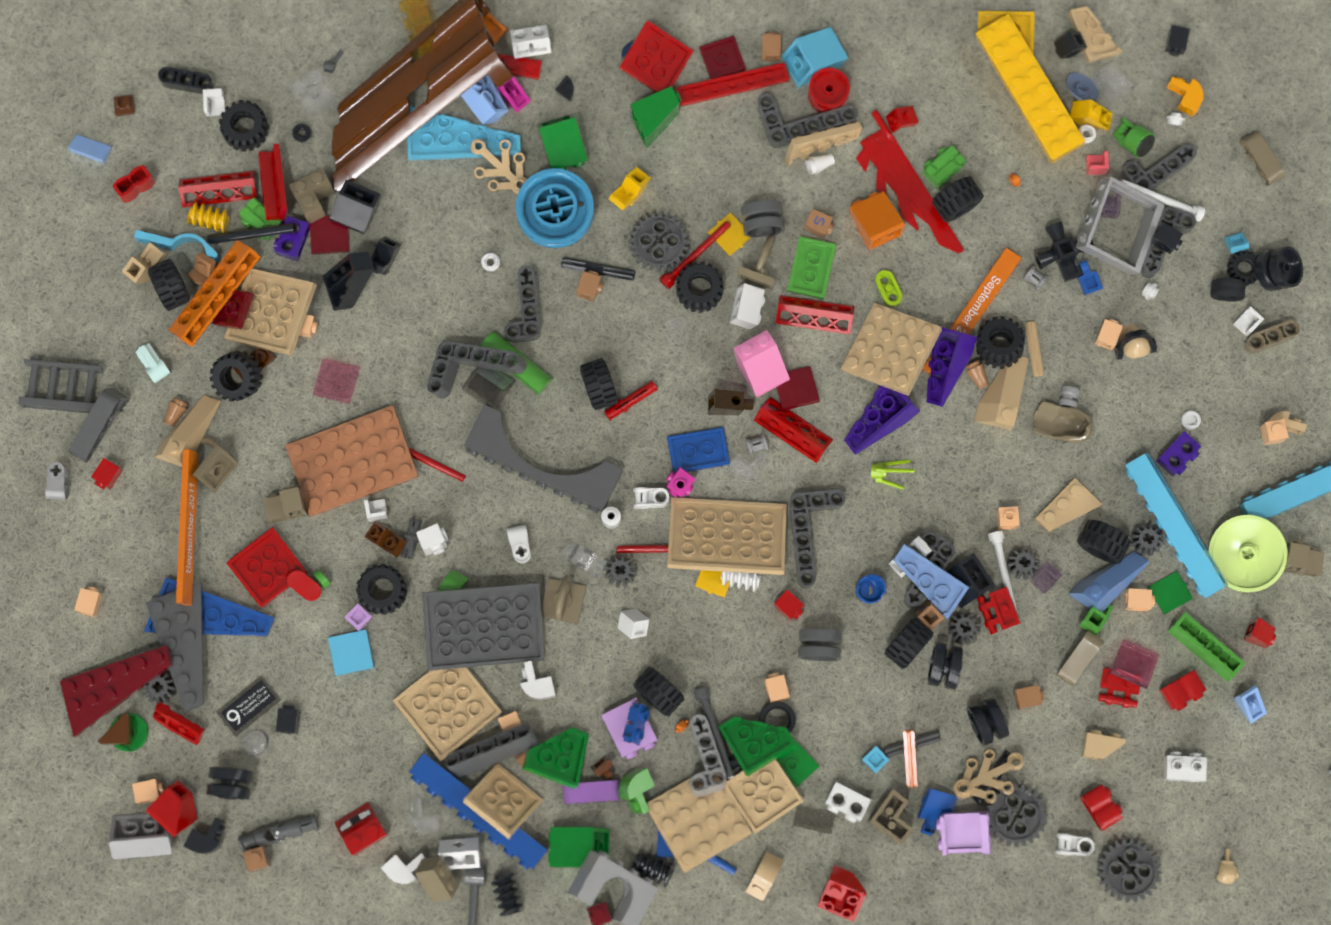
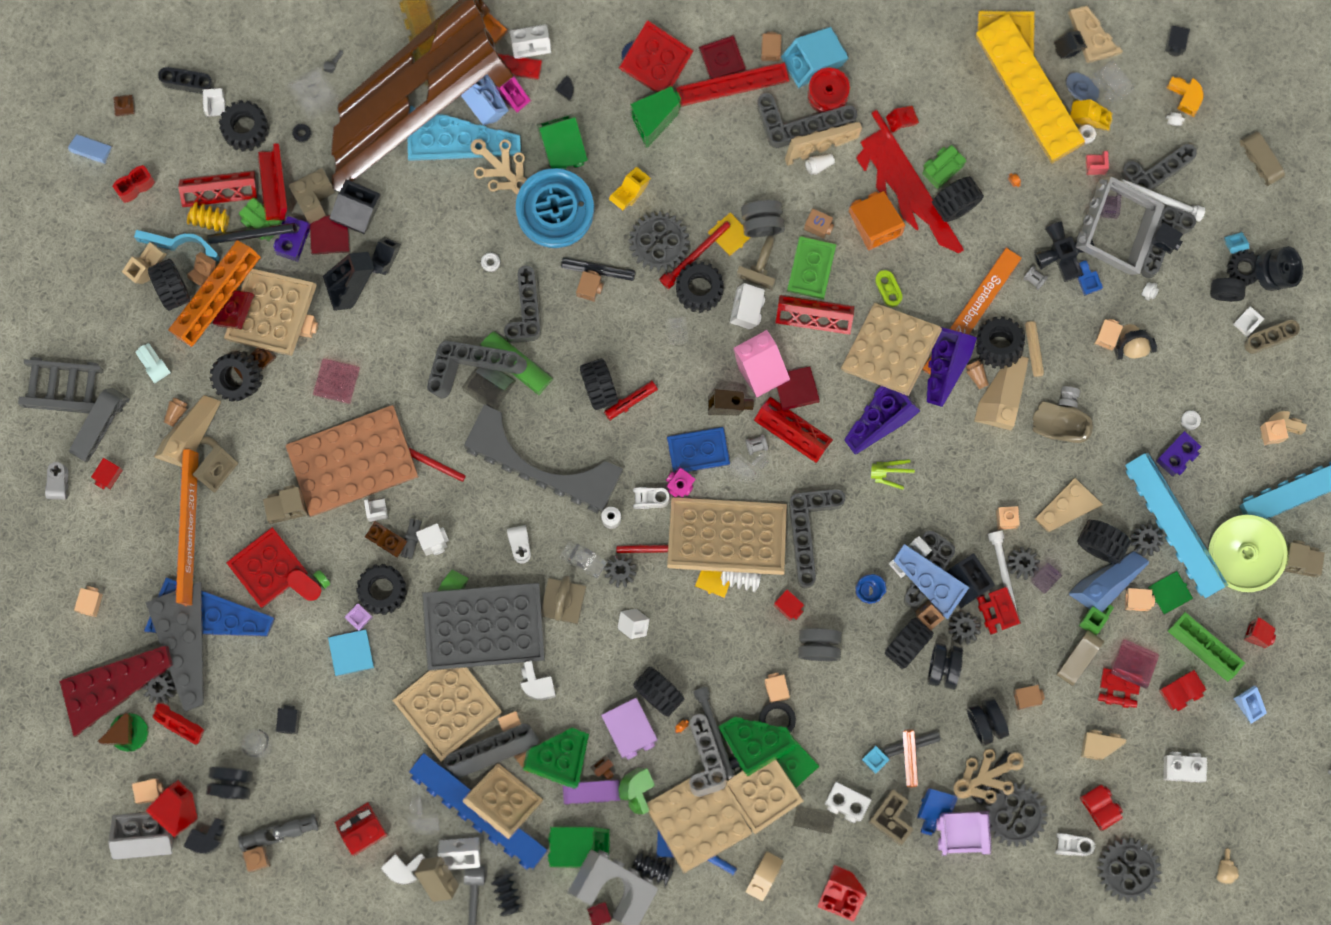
(248, 706): piece -> none
(639, 715): blue hinge -> none
(1138, 140): bright green piece -> none

